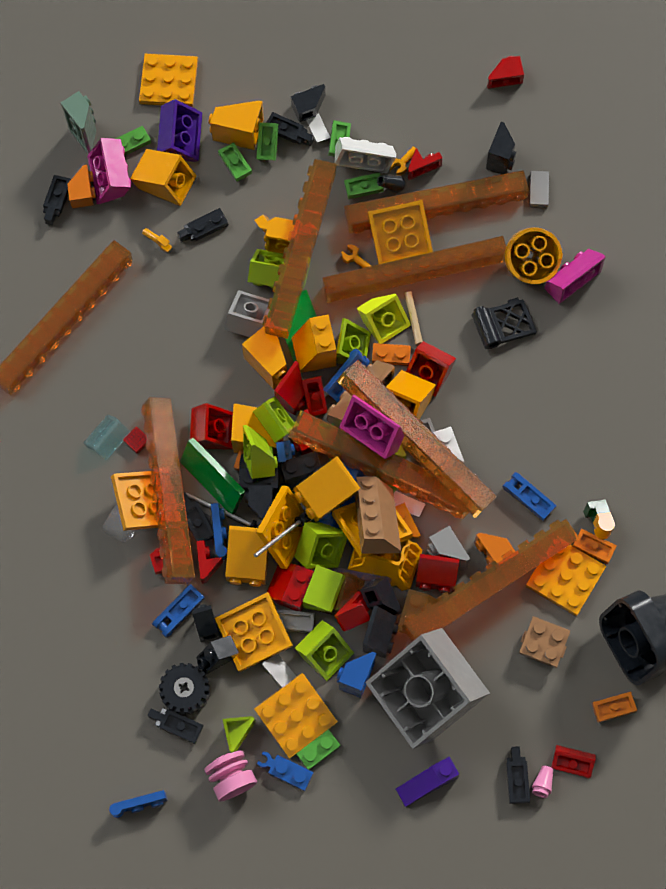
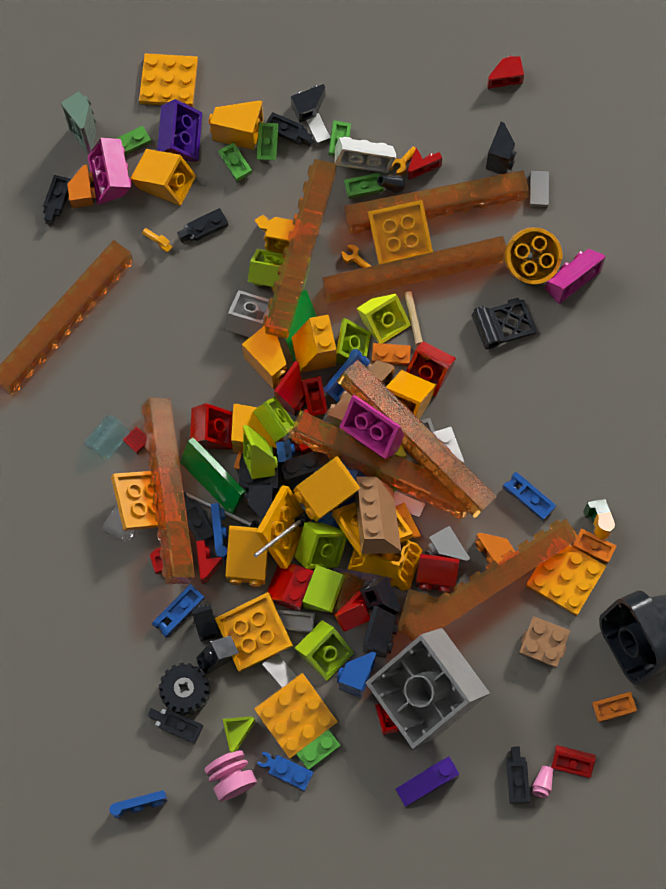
(386, 723): none -> red slope

